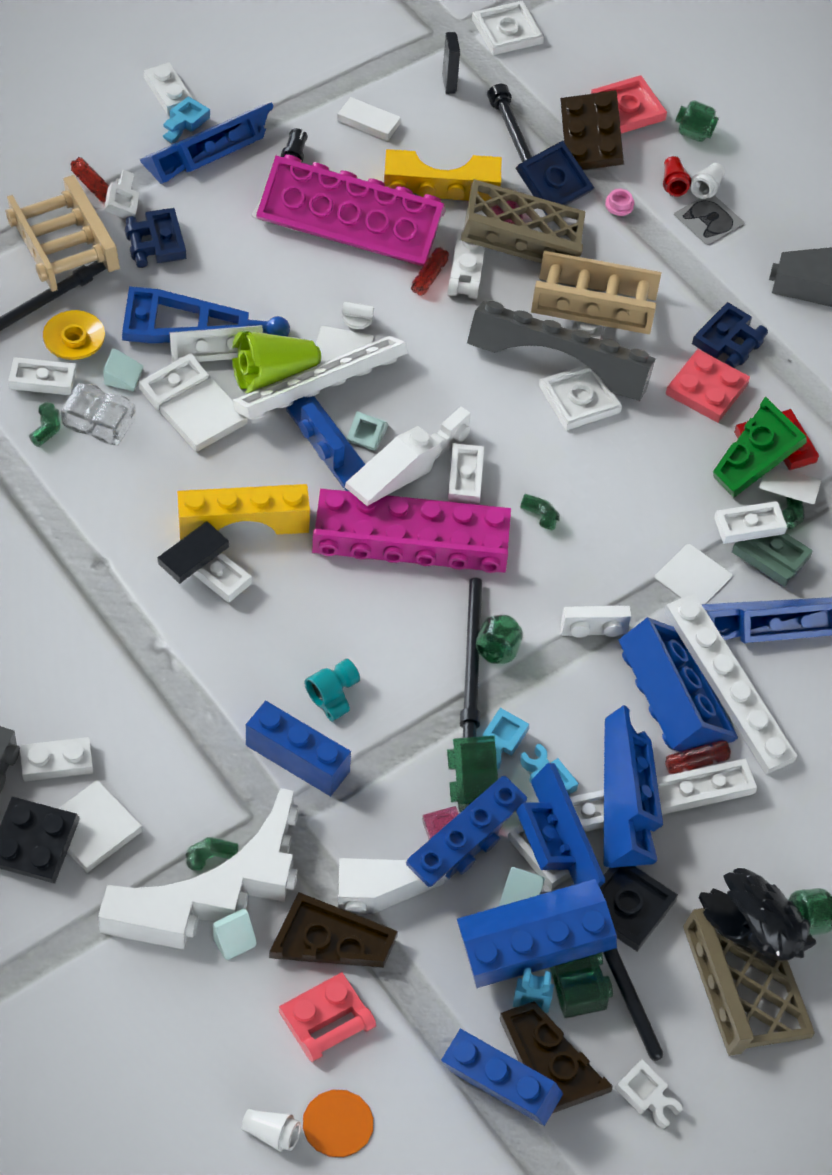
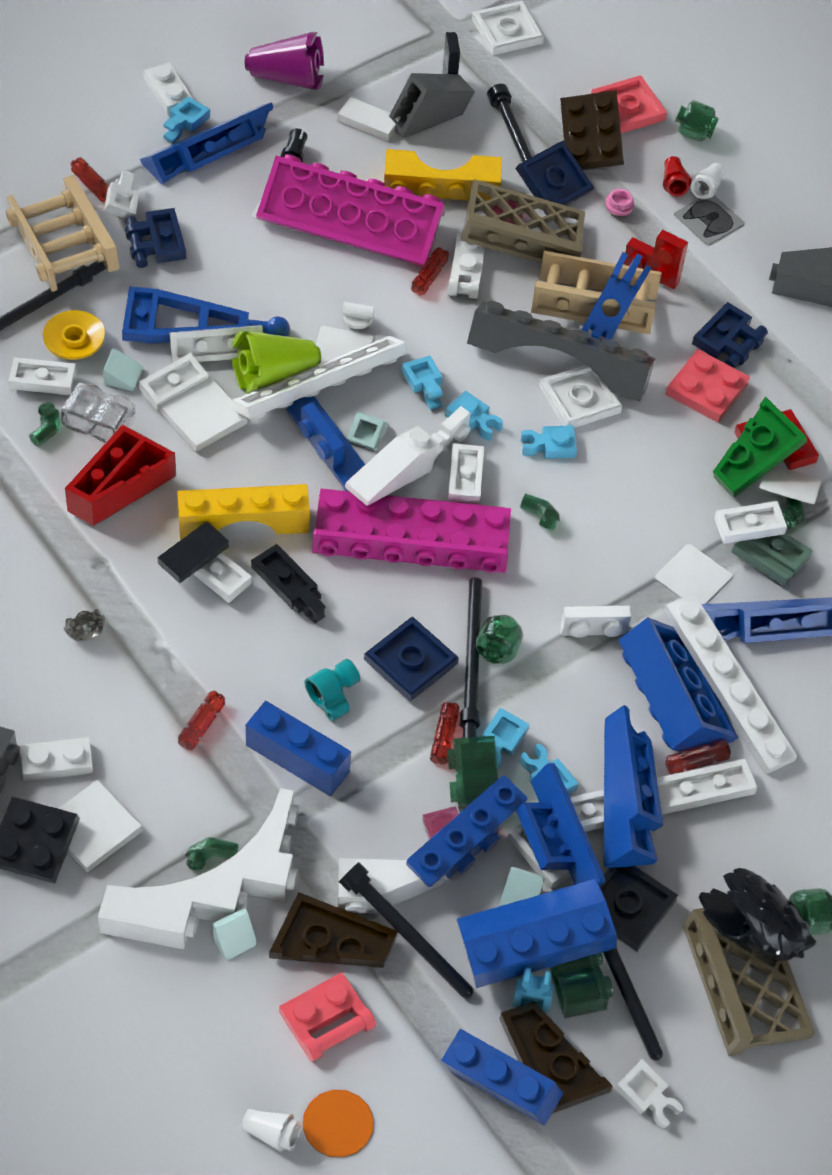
(85, 625): none -> clear smoke plate
(119, 475): none -> red wedge
(201, 720): none -> clear red axle
(289, 61): none -> magenta cone
(289, 582): none -> black hinge
(359, 882): none -> black piece
(411, 658): none -> dark blue plate
(424, 376): none -> medium azure plate
(430, 101): none -> dark grey slope
(444, 732): none -> clear red axle
(479, 414): none -> medium azure plate
(553, 441): none -> medium azure plate
(620, 291): none -> blue piece
(665, 257): none -> red plate

